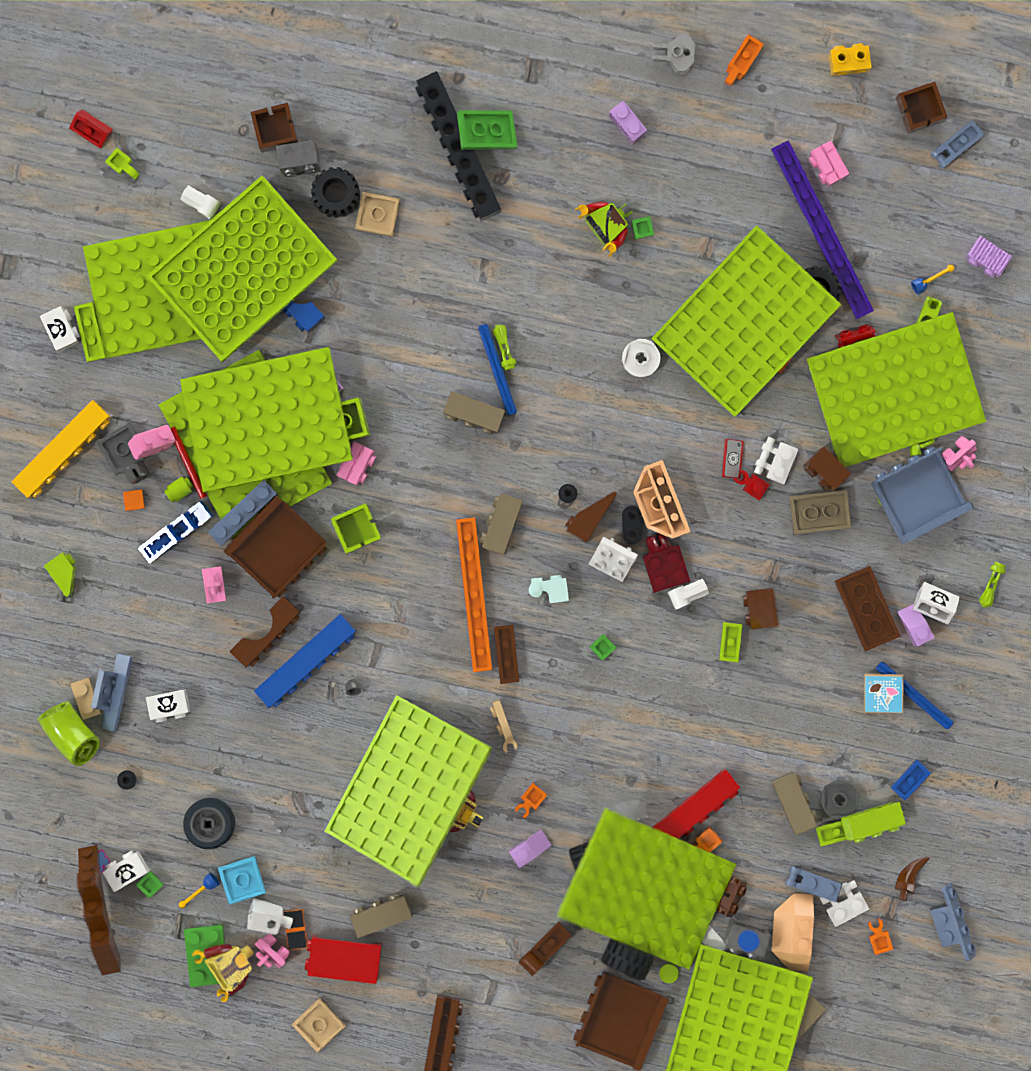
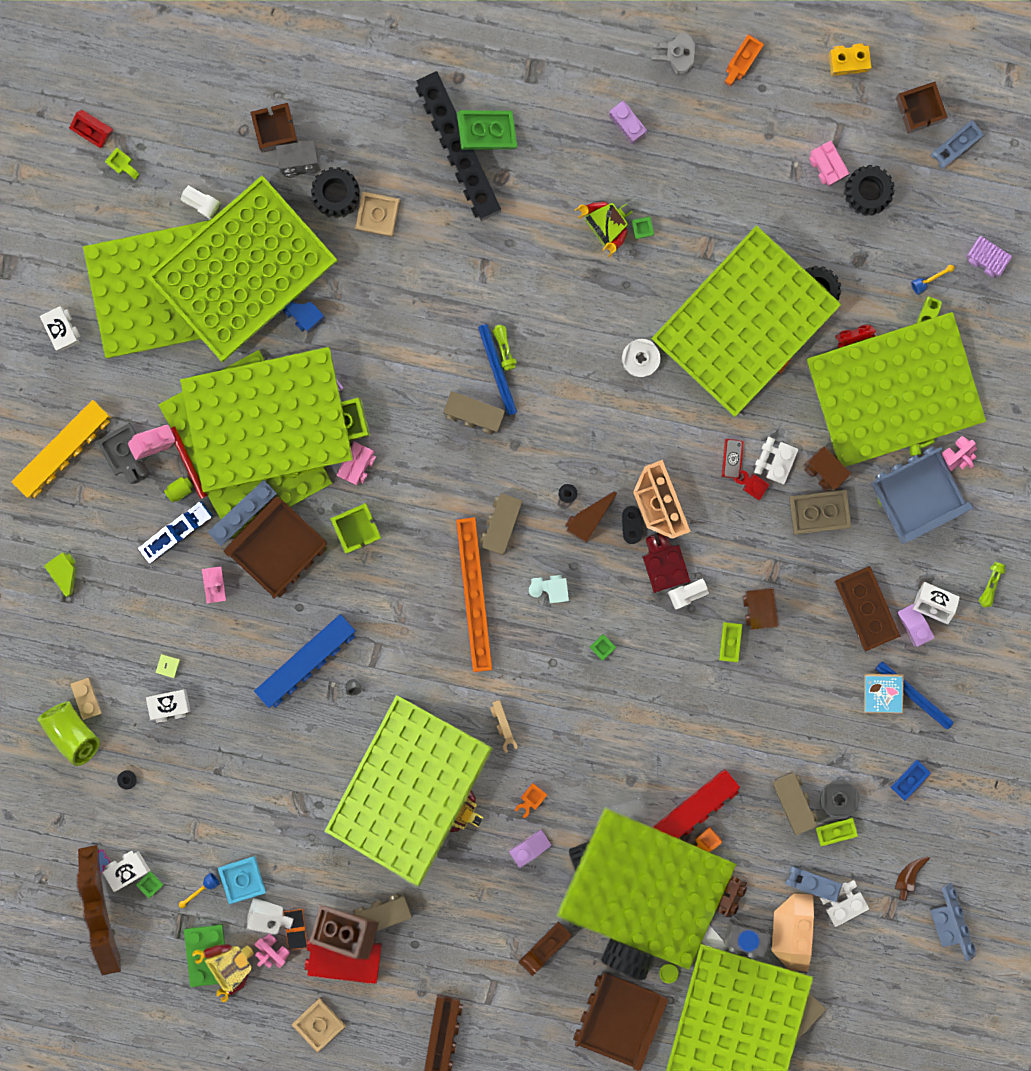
(89, 332): lime plate -> none
(111, 690): sand blue bracket -> none
(134, 500): orange tile -> none
(167, 666): none -> yellowish green tile
(196, 823): wheel -> none
(248, 650): reddish brown arch -> none
(344, 932): none -> reddish brown slope
(506, 654): reddish brown plate -> none
(613, 559): white plate -> none
(822, 229): dark purple plate -> none
(857, 201): none -> black tyre
(873, 821): lime brick -> none
(880, 939): orange plate -> none

